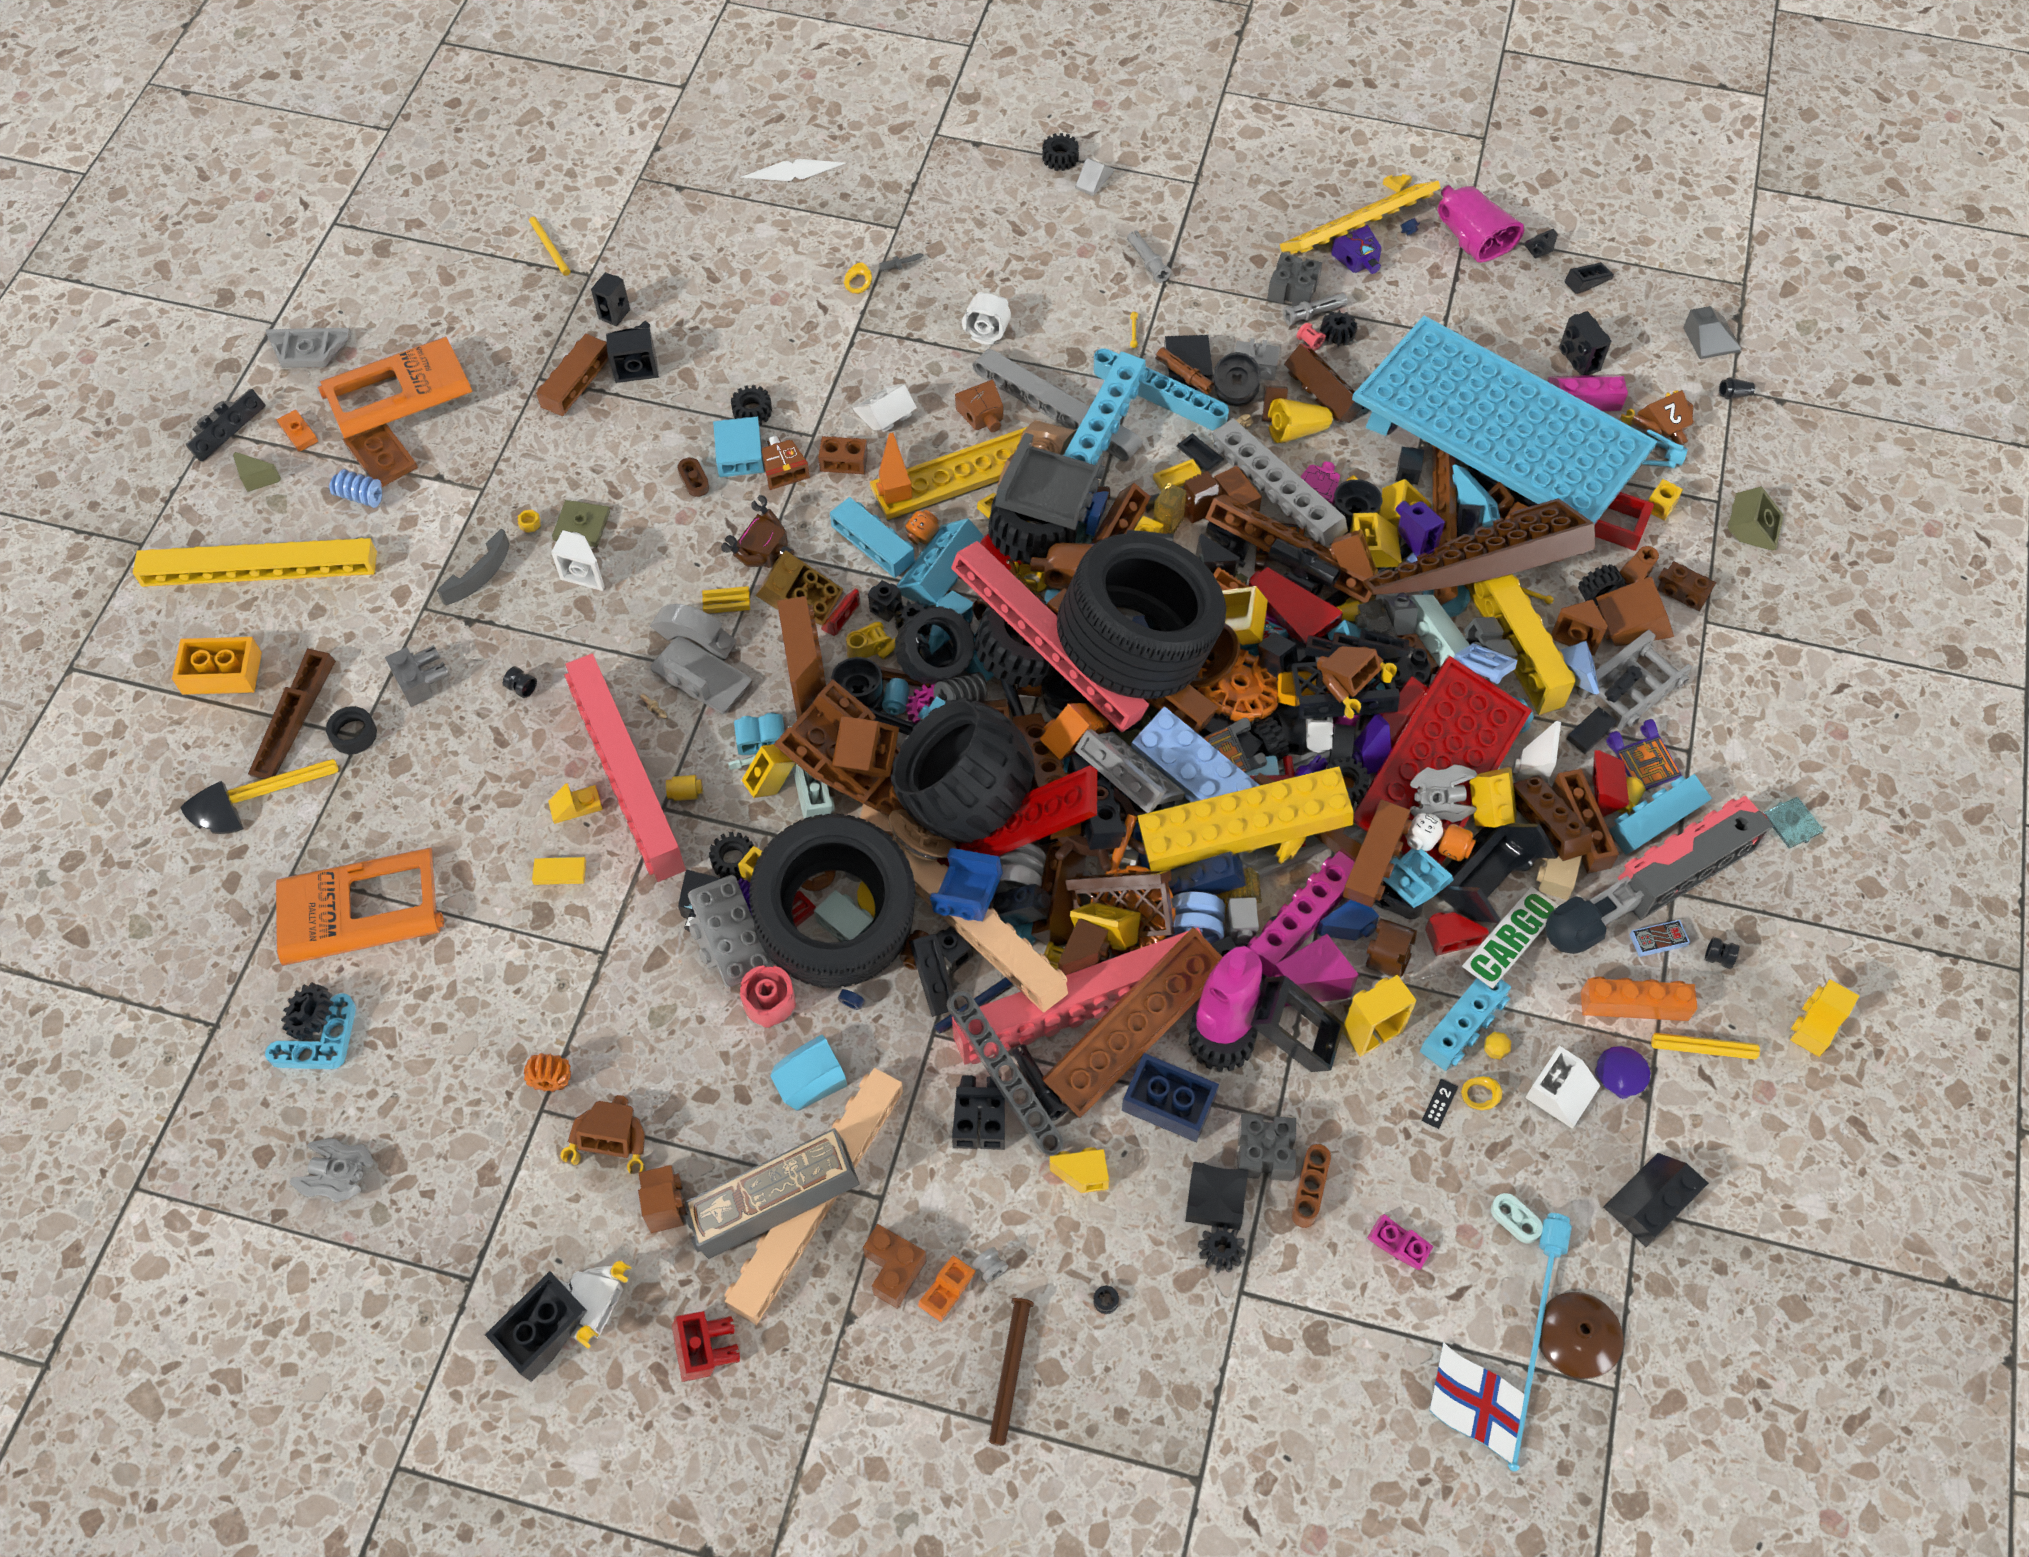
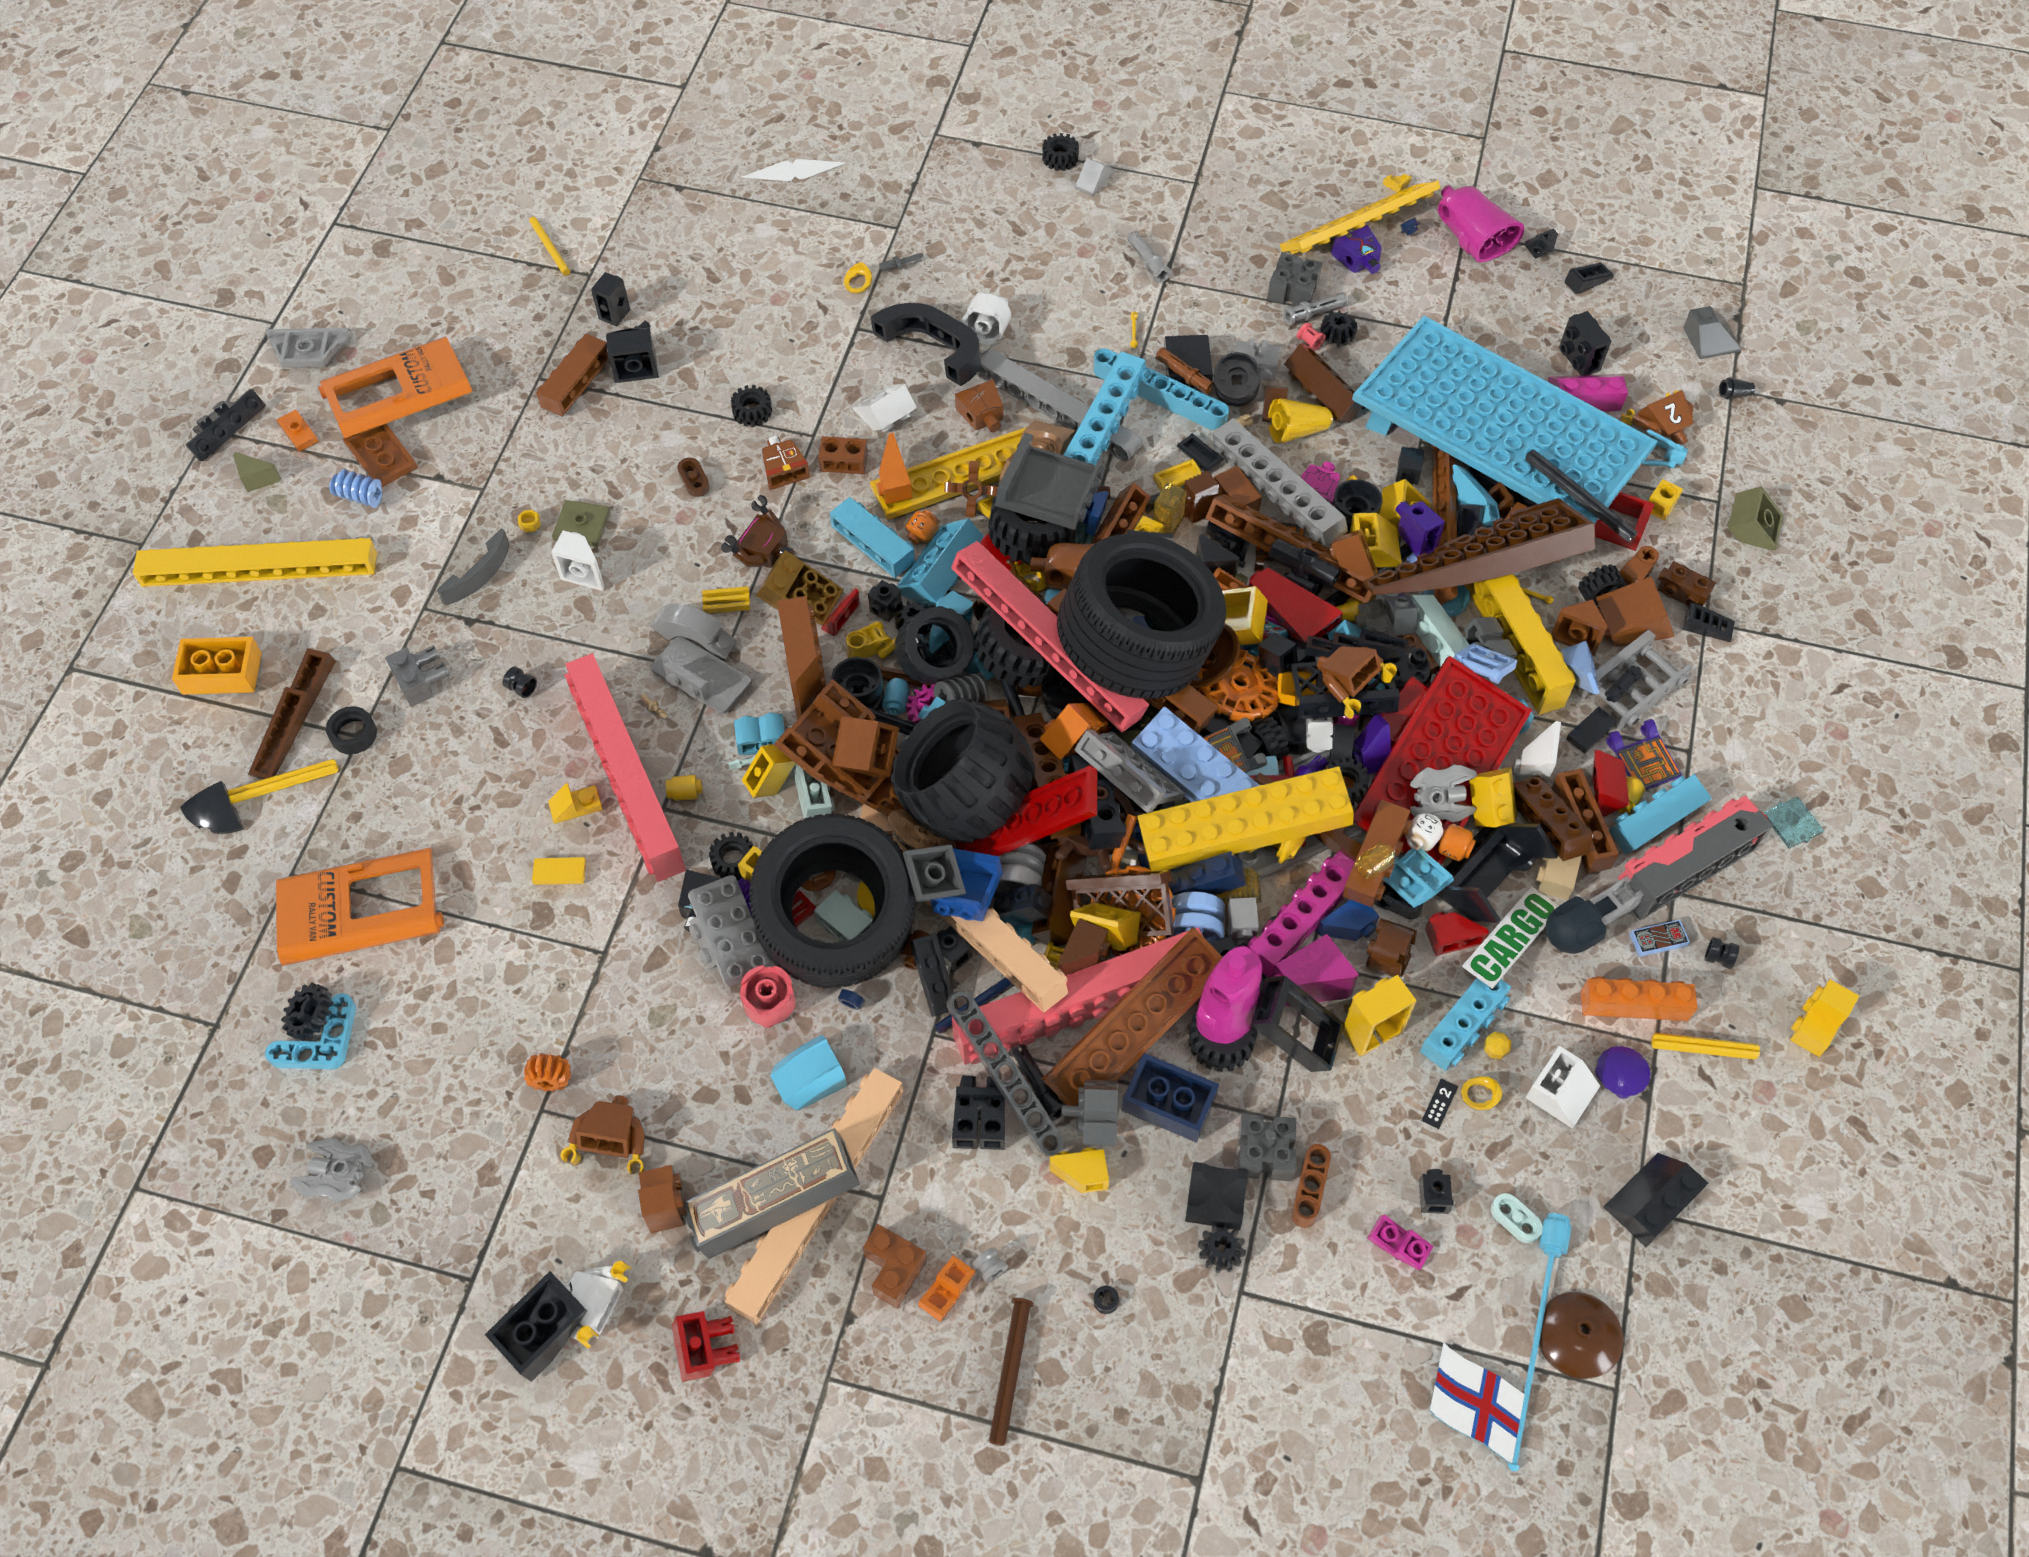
(738, 447): medium azure brick -> none
(923, 318): none -> black arch
(934, 873): none -> dark grey slope
(971, 507): none -> dark orange pin
(1096, 1112): none -> dark grey brick
(1375, 860): none -> clear yellow brick
(1432, 1200): none -> black brick
(1581, 495): none -> black axle
(1704, 614): none -> black slope

